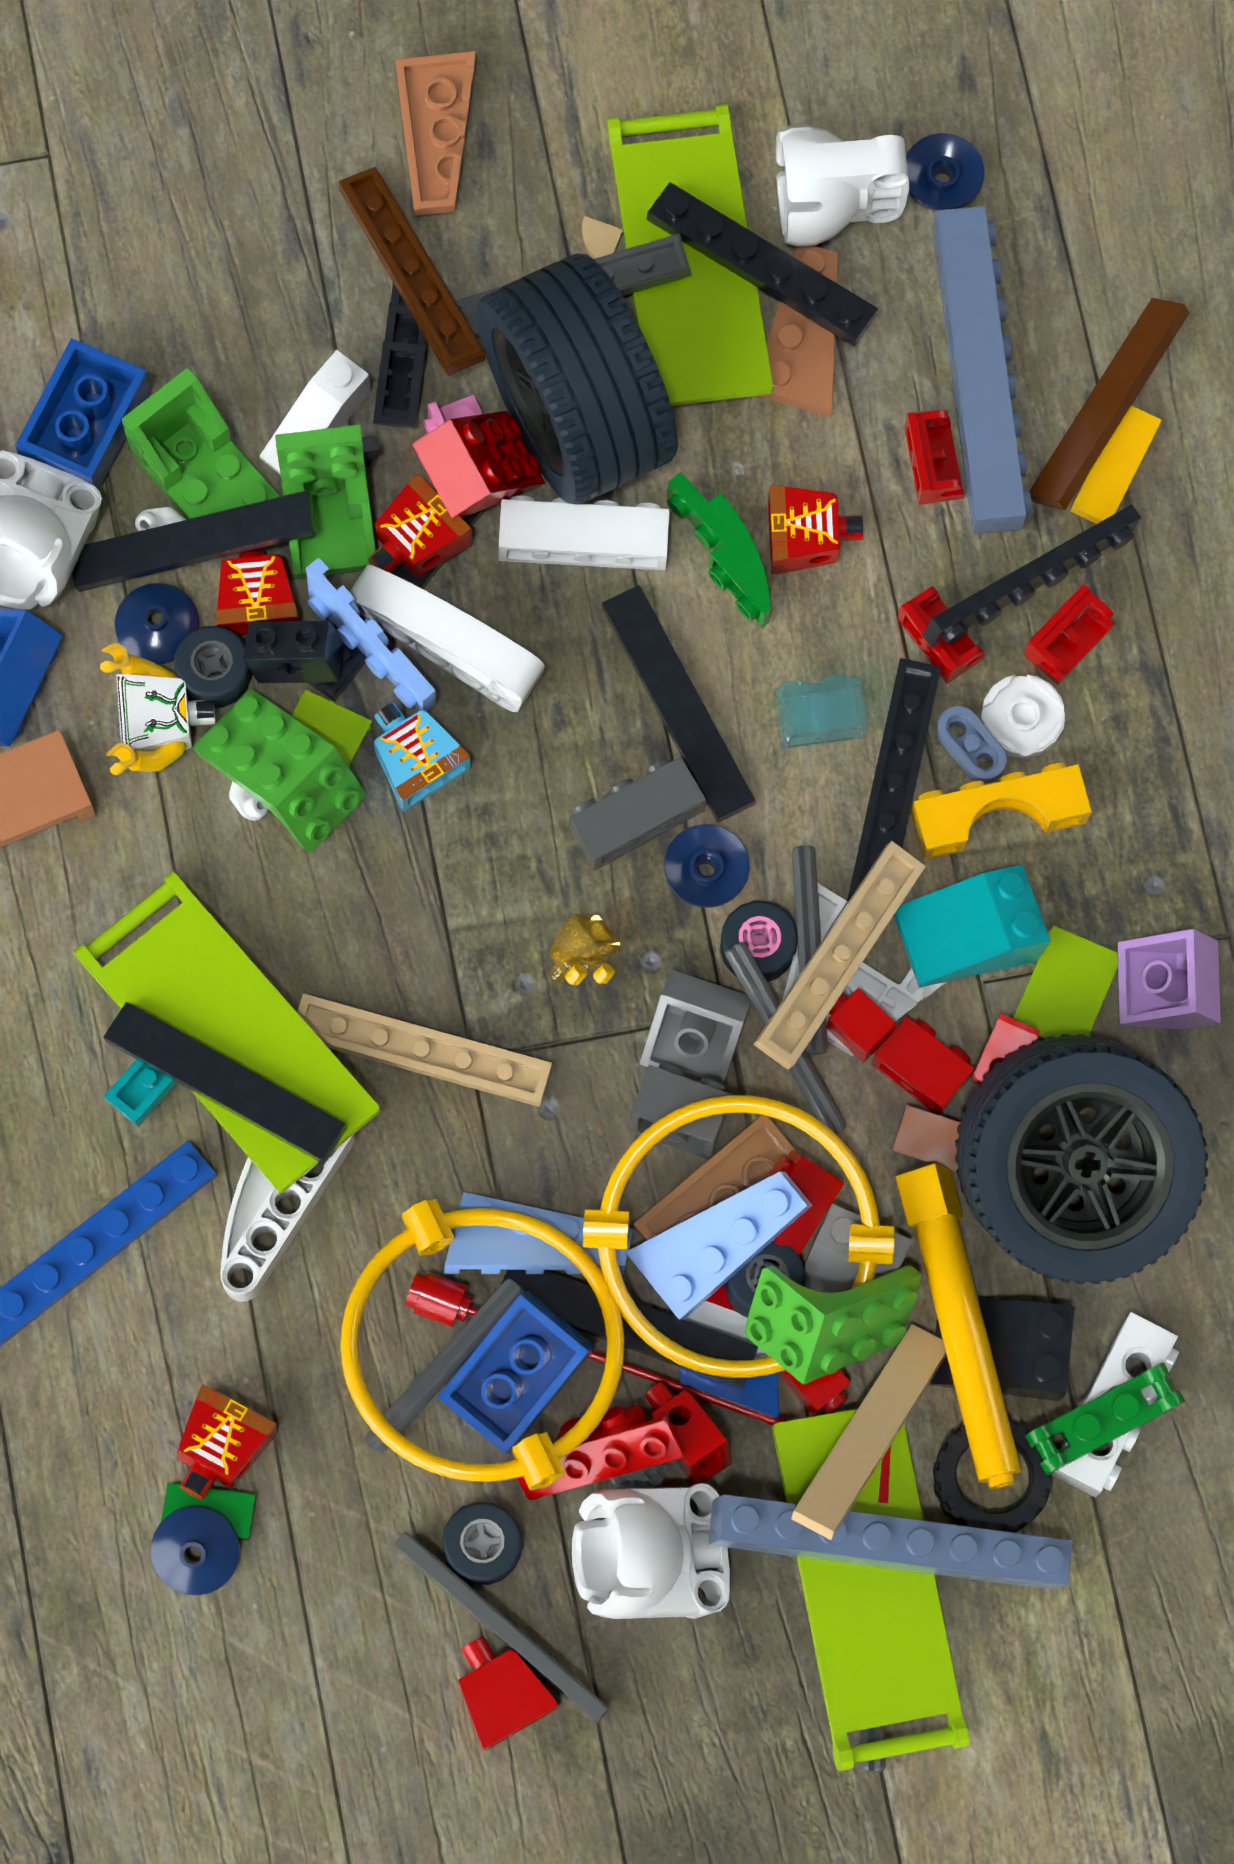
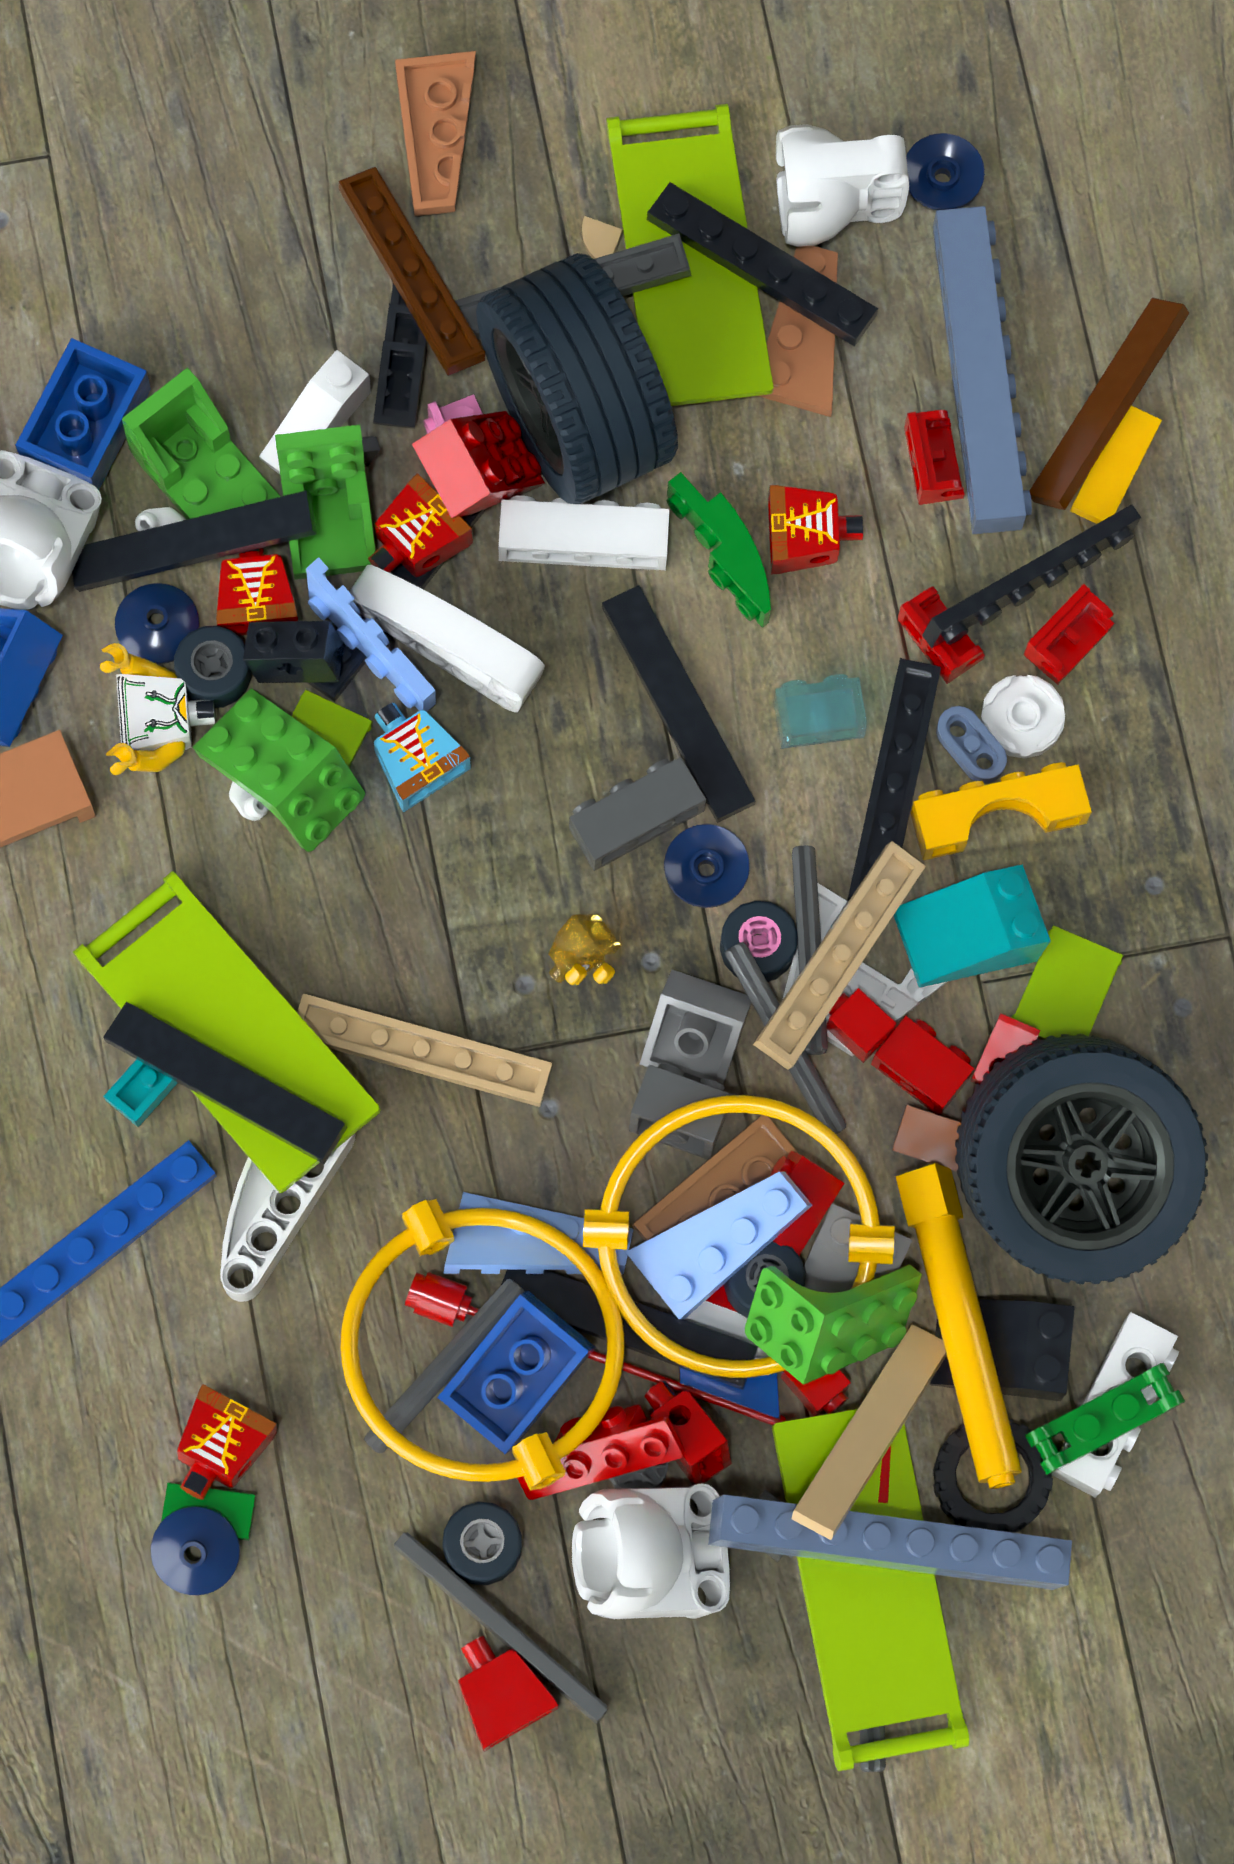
(1169, 981): lavender slope -> none

